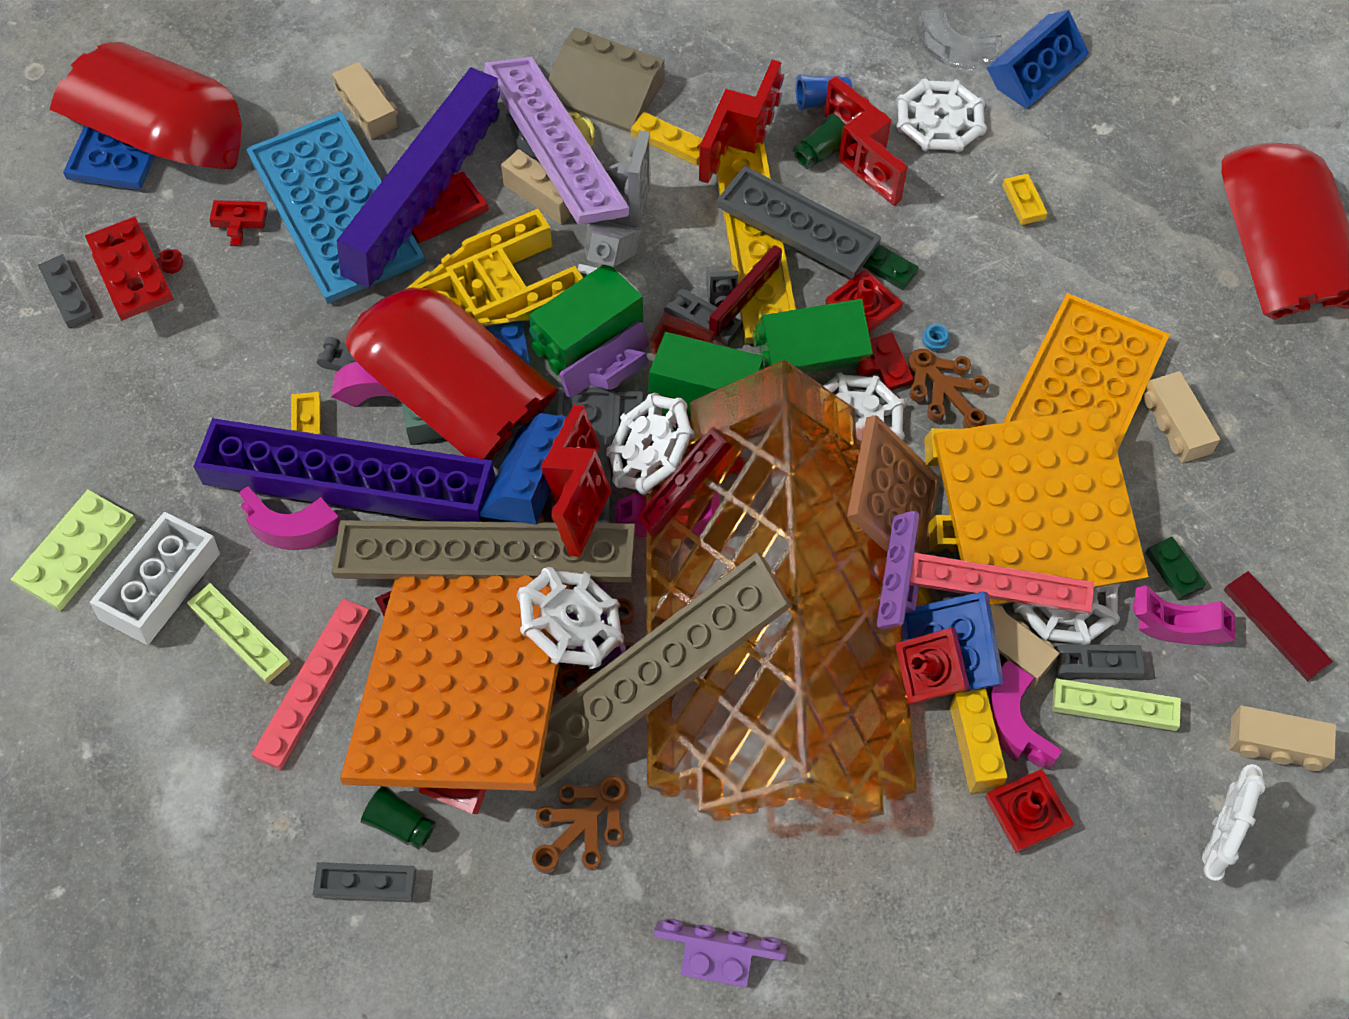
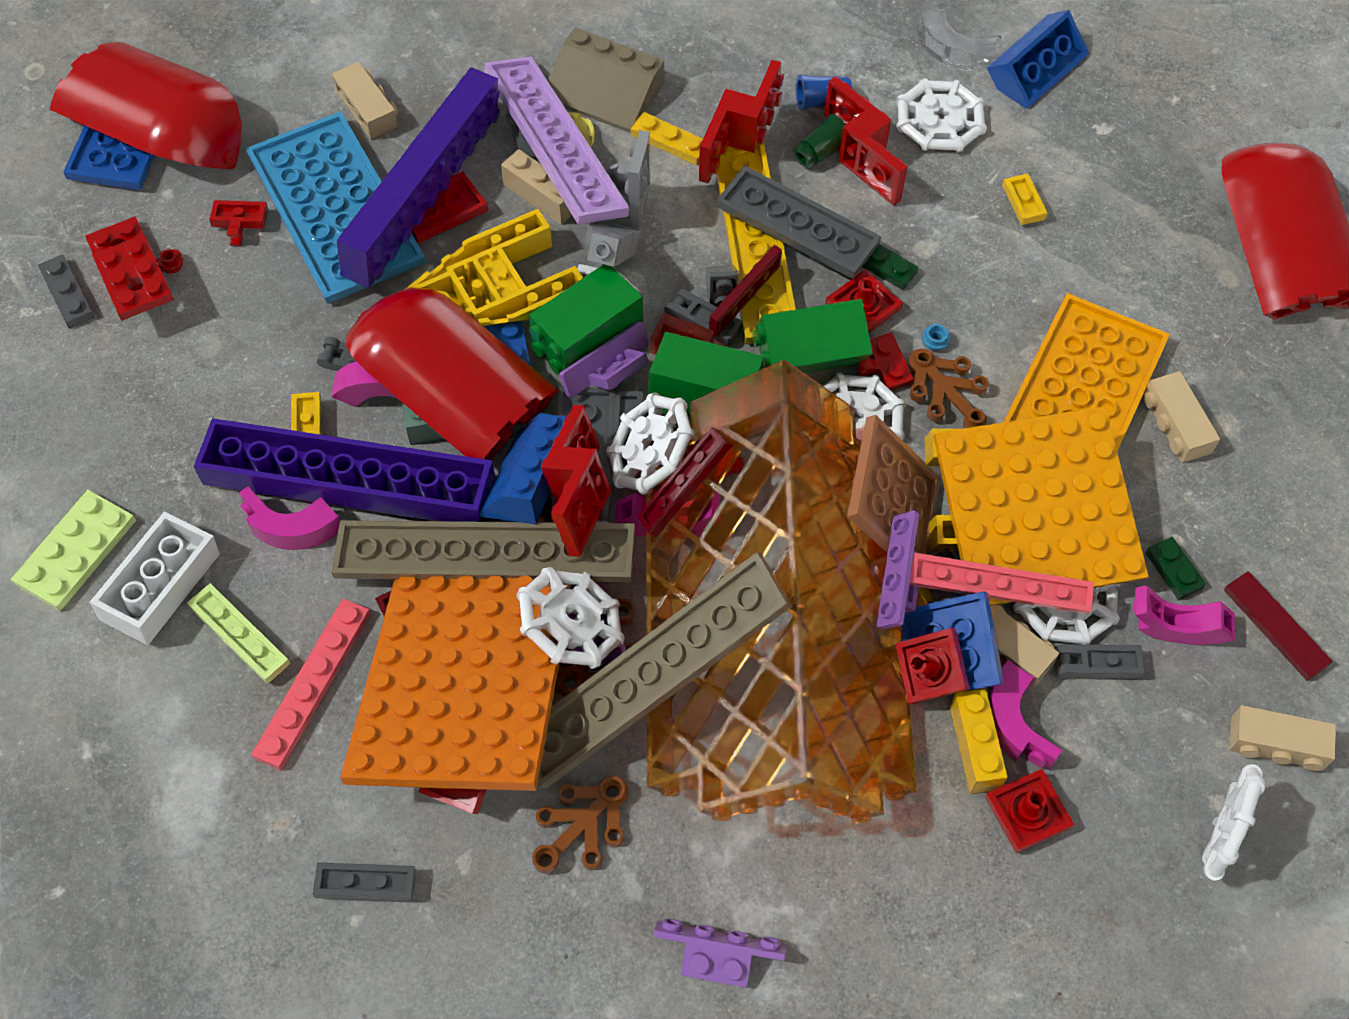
(397, 818): dark green plant -> none
(1116, 704): yellowish green plate -> none

